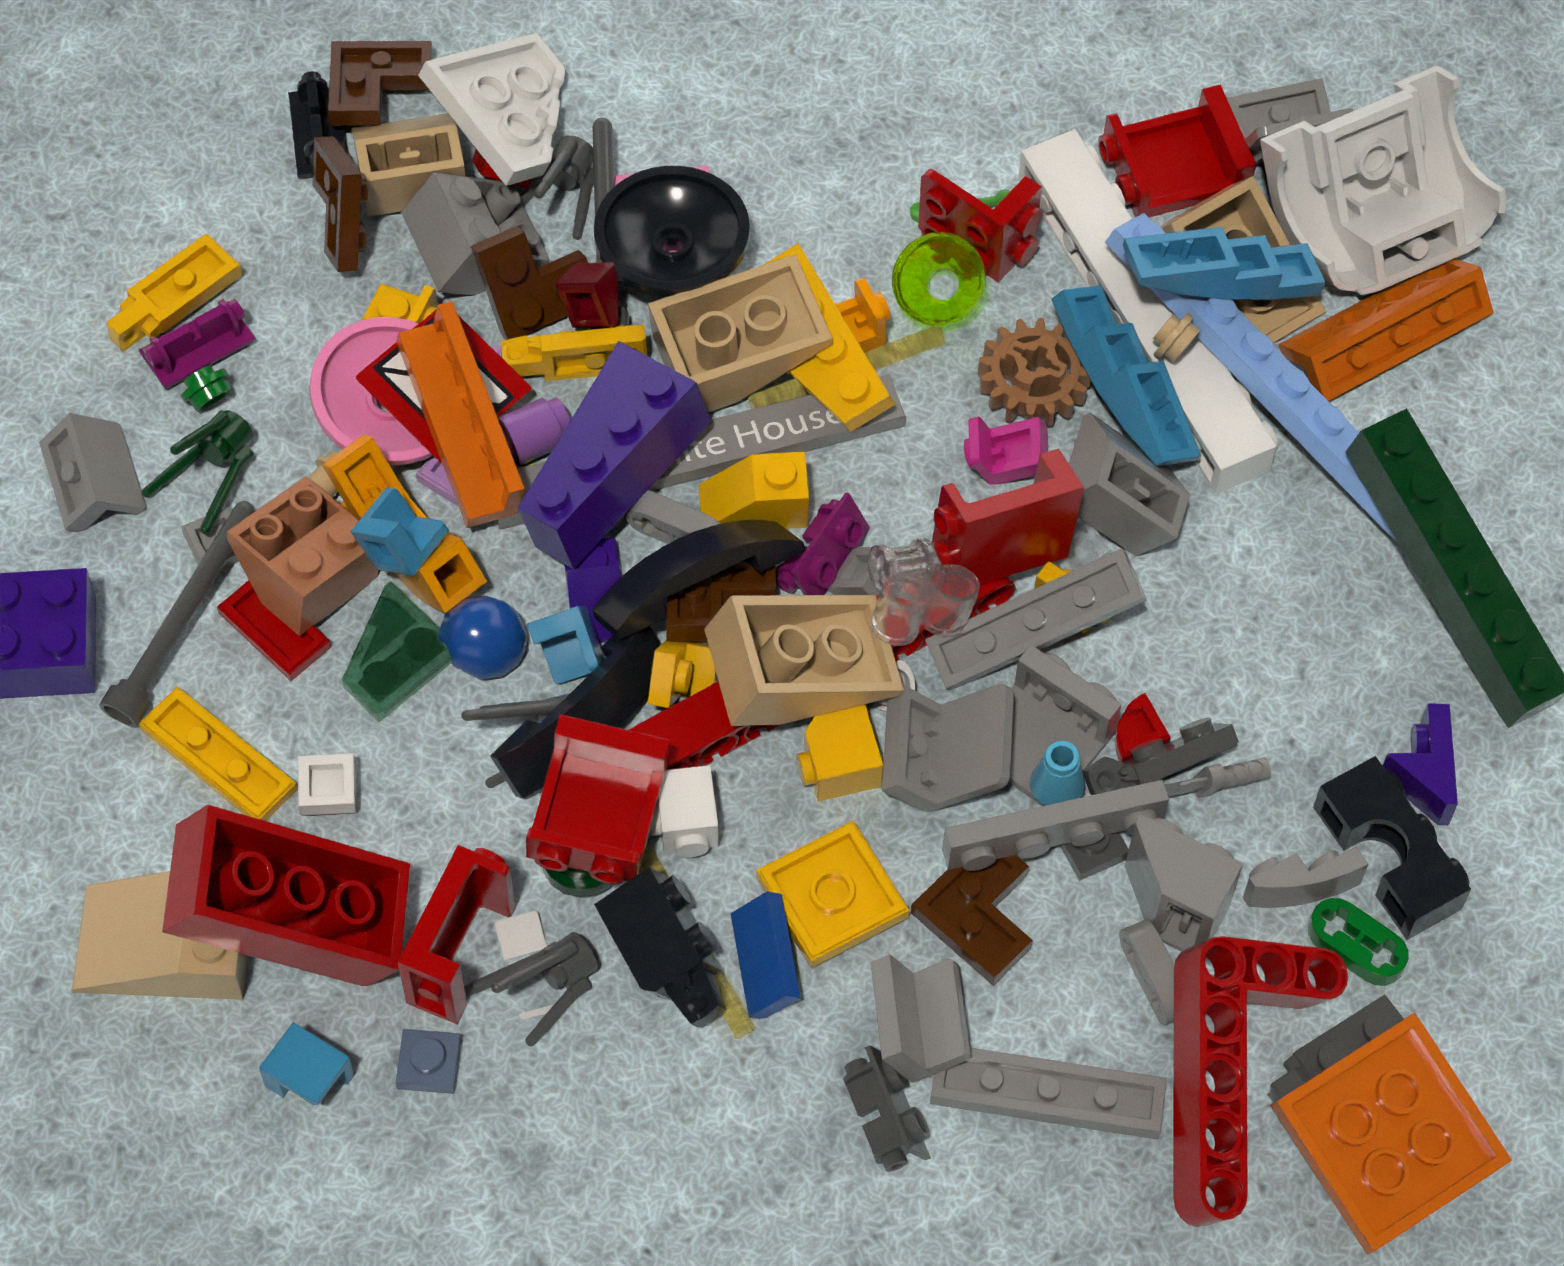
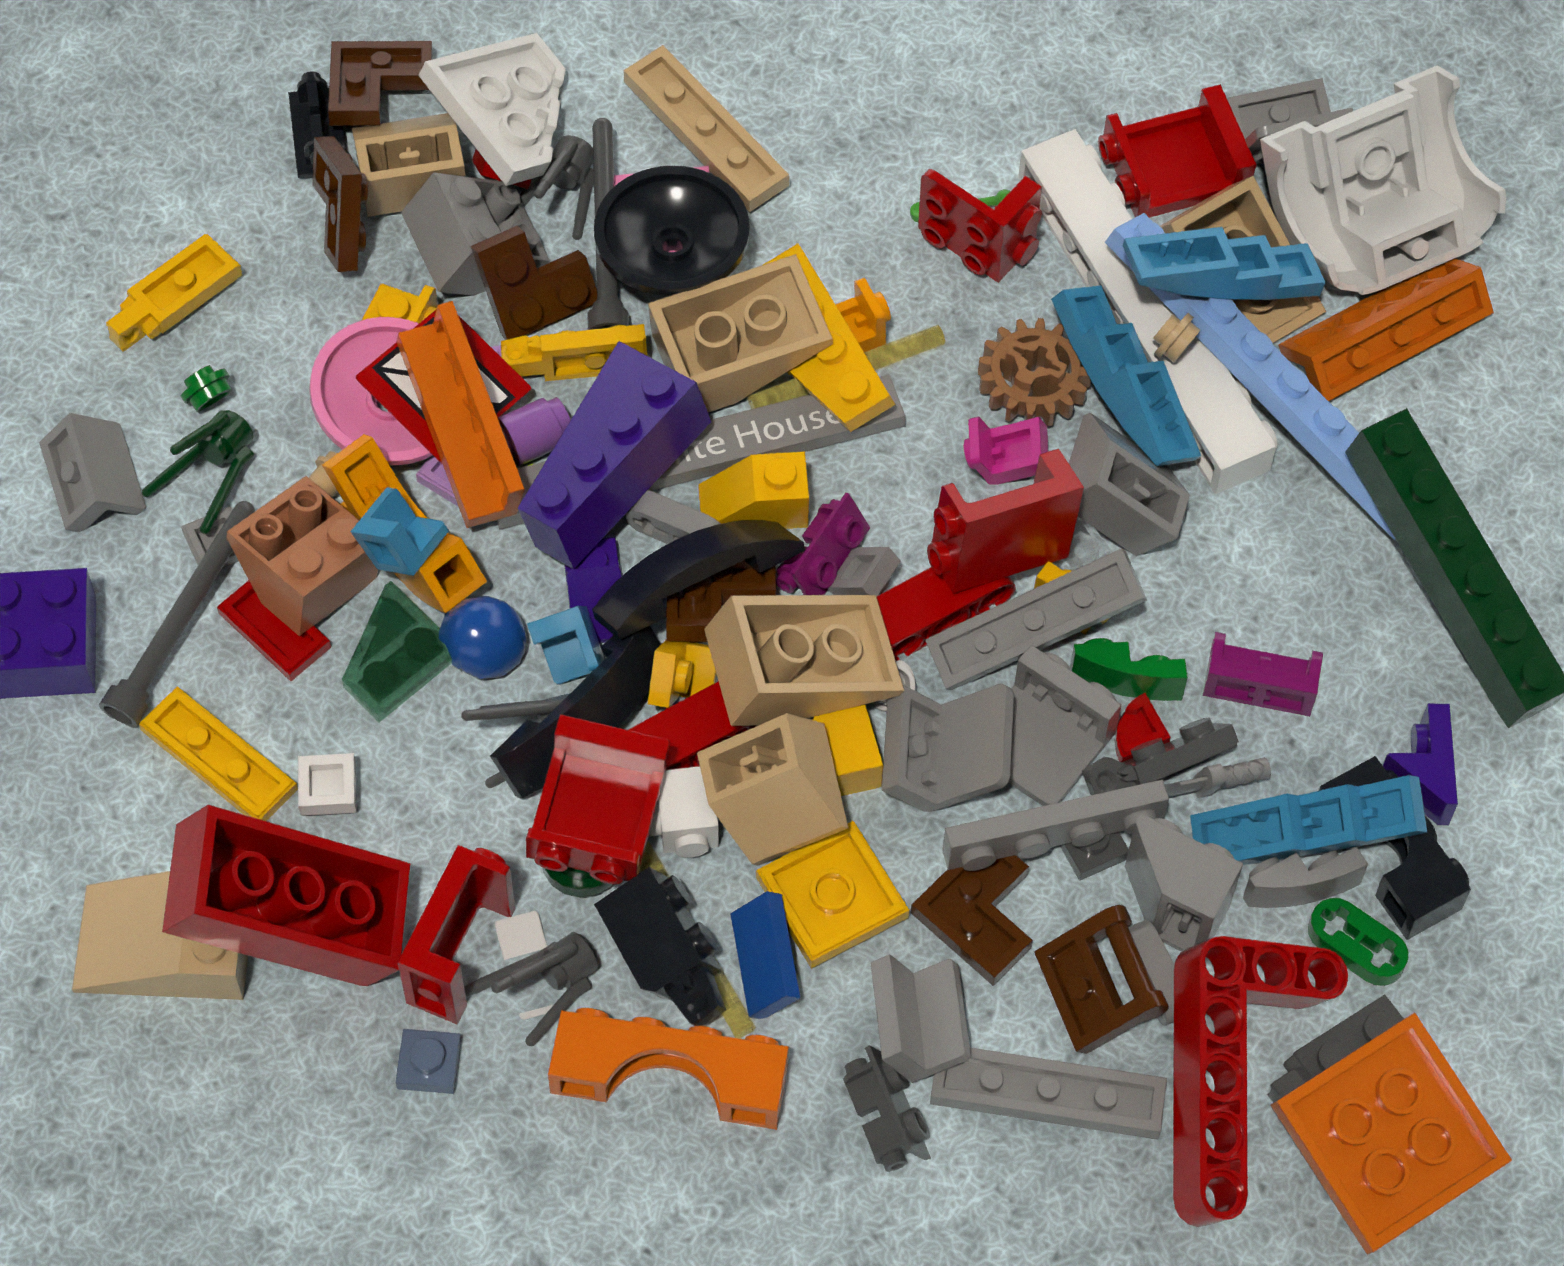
(197, 343): magenta hinge -> none
(304, 1066): dark azure panel -> none
(590, 294): dark red slope -> none
(601, 1052): none -> orange arch
(706, 127): none -> tan plate
(774, 787): none -> tan slope
(918, 592): clear piece -> none
(925, 259): clear neon green piece -> none
(1058, 775): medium azure cone -> none
(1084, 985): none -> reddish brown plate
(1110, 665): none -> green slope
(1262, 678): none -> magenta hinge
(1315, 820): none -> dark azure slope

